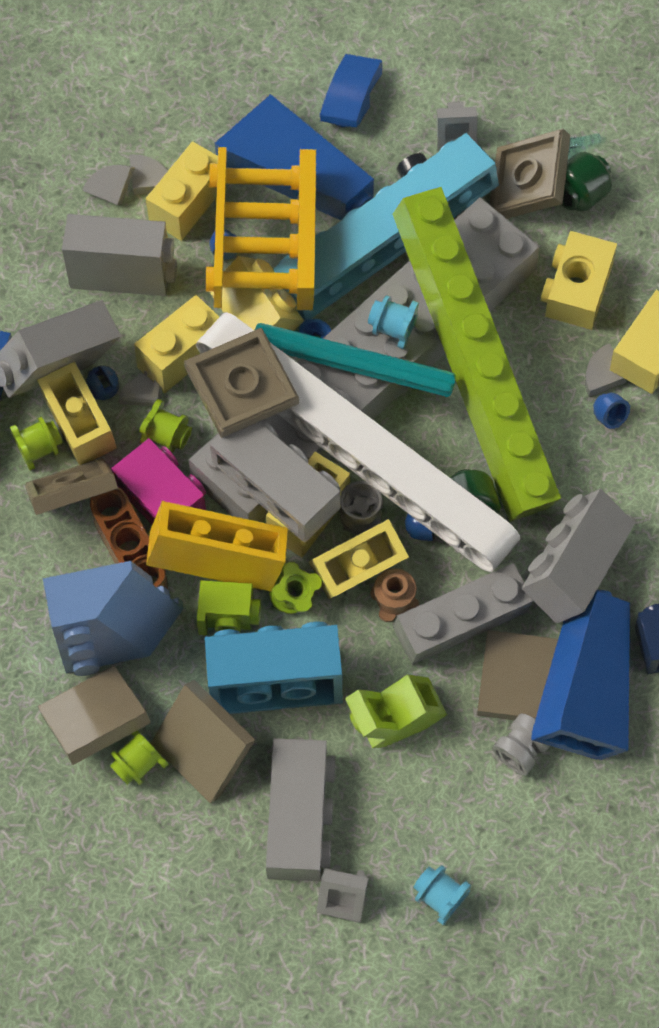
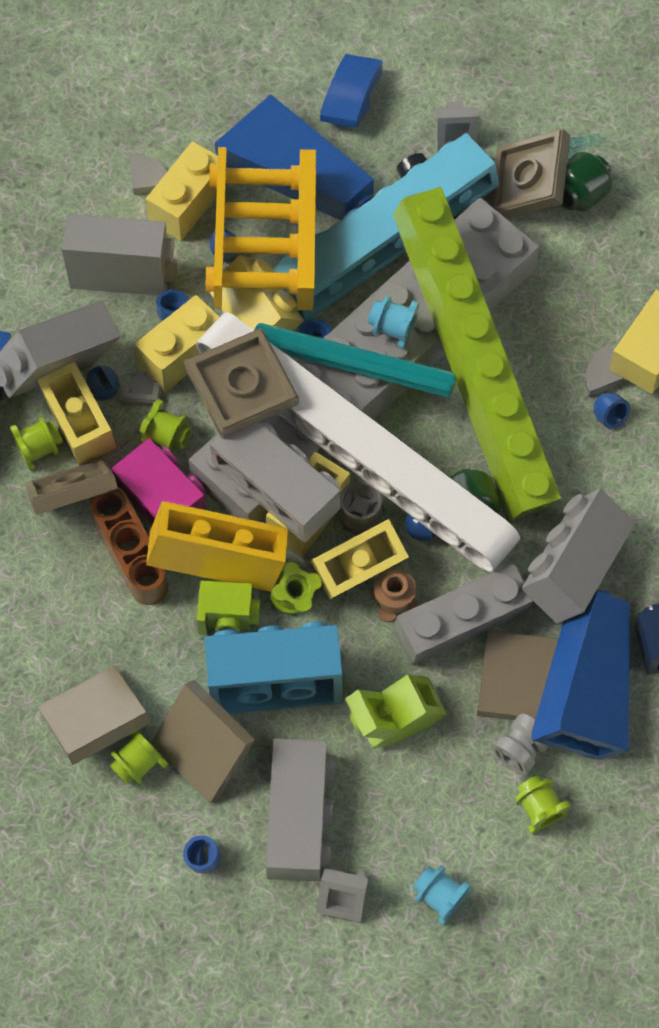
(107, 615): medium blue wedge -> none
(110, 183): light grey tile -> none
(169, 302): none -> blue hinge
(194, 855): none -> blue hinge
(541, 803): none -> lime brick
(581, 258): light yellow brick -> none

